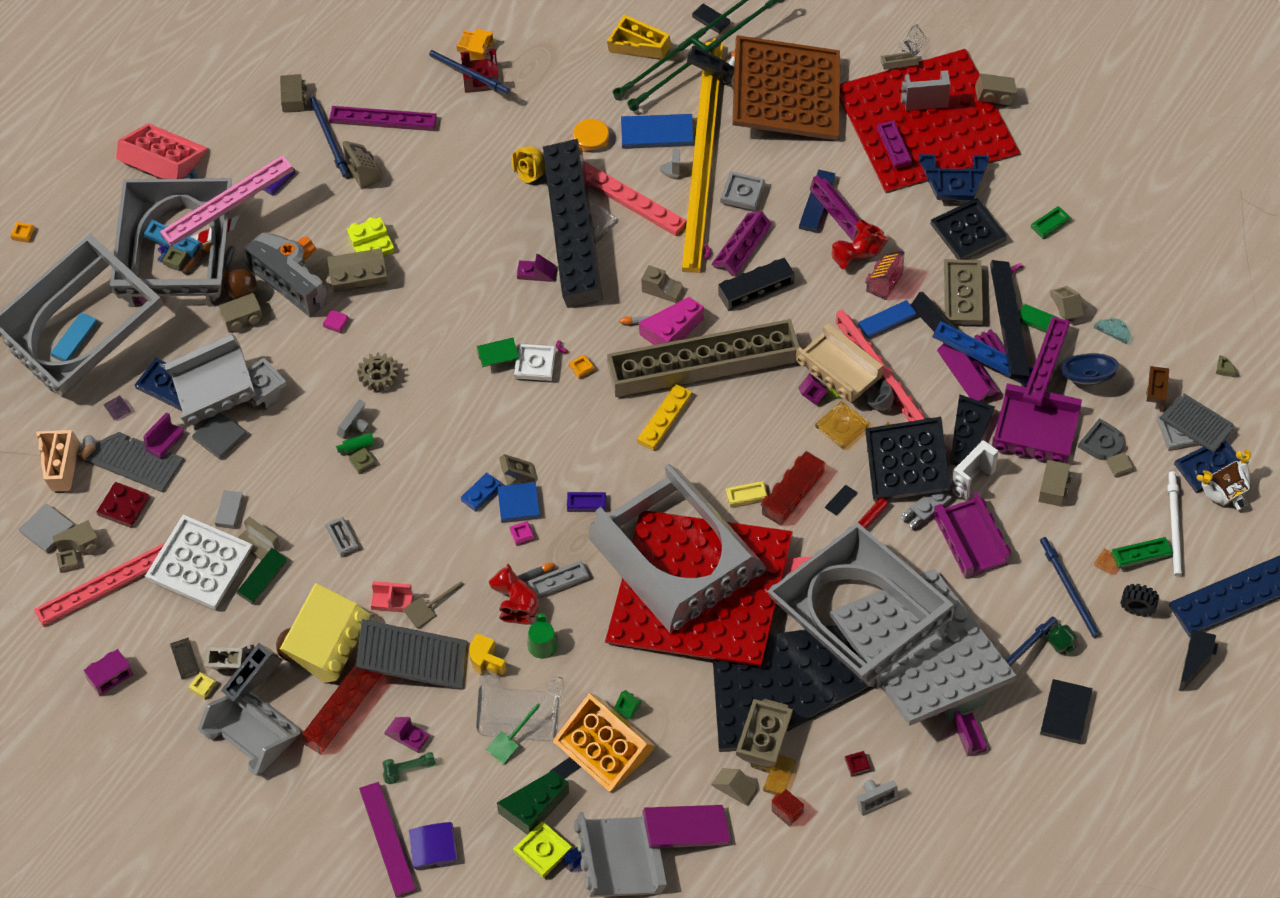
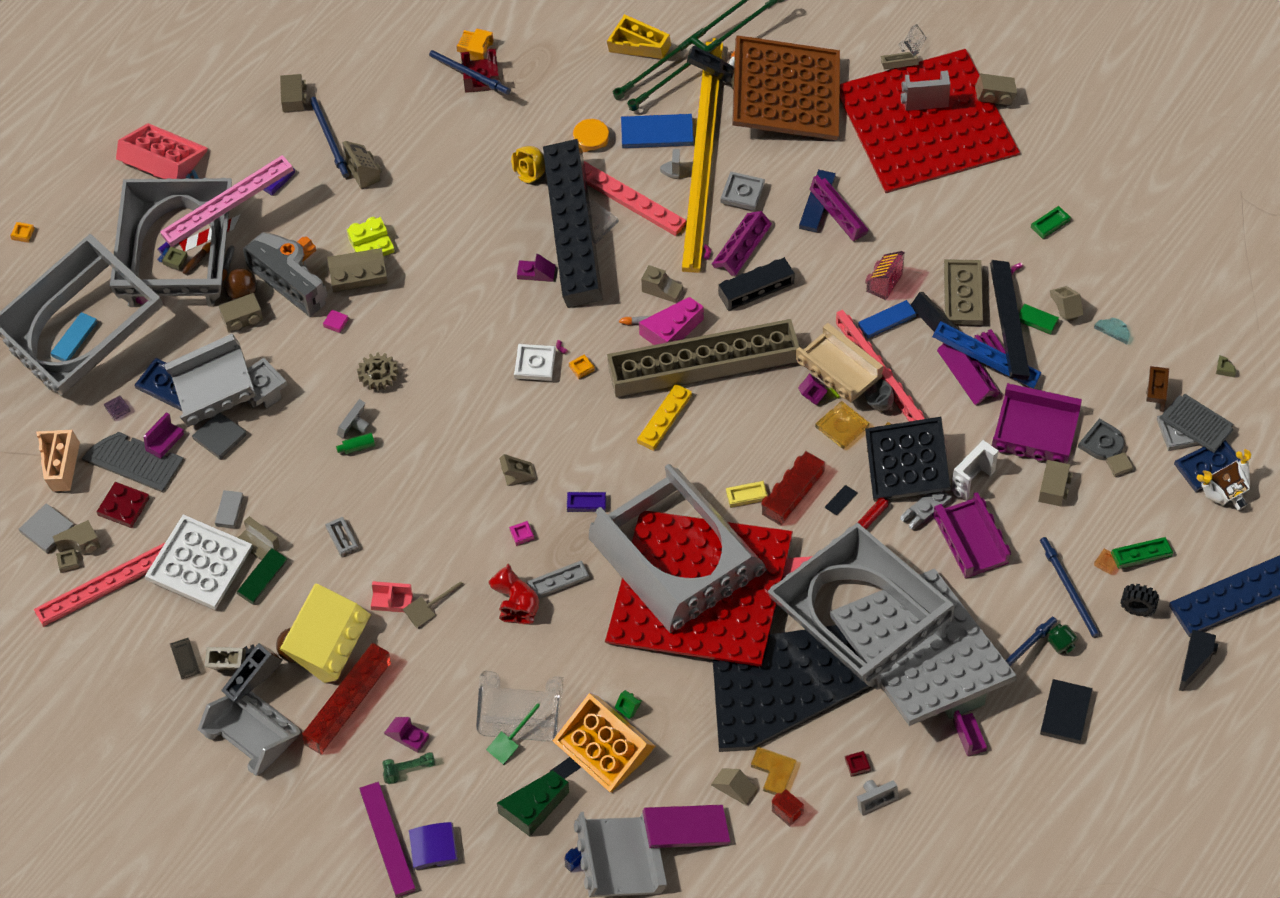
(89, 447): medium nougat arm -> none
(108, 672): magenta brick -> none
(188, 245): dark azure tile -> none
(202, 685): light yellow tile -> none
(361, 460): olive plate -> none
(383, 118): magenta tile -> none
(411, 654): dark grey window -> none
(480, 491): blue plate -> none
(482, 658): yellow brick -> none
(497, 352): green panel -> none
(518, 502): blue tile -> none
(535, 572): dark grey piece -> none
(542, 638): green hat -> none
(542, 849): neon yellow plate -> none
(707, 15): black tile -> none
(764, 732): dark tan slope -> none
(867, 244): red animal -> none
(894, 144): magenta tile -> none
(954, 183): dark blue wing -> none
(968, 229): black plate -> none
(970, 427): black wing -> none
(1046, 361): magenta tile -> none
(1090, 368): dark blue dish -> none
(1173, 492): white bar -> none

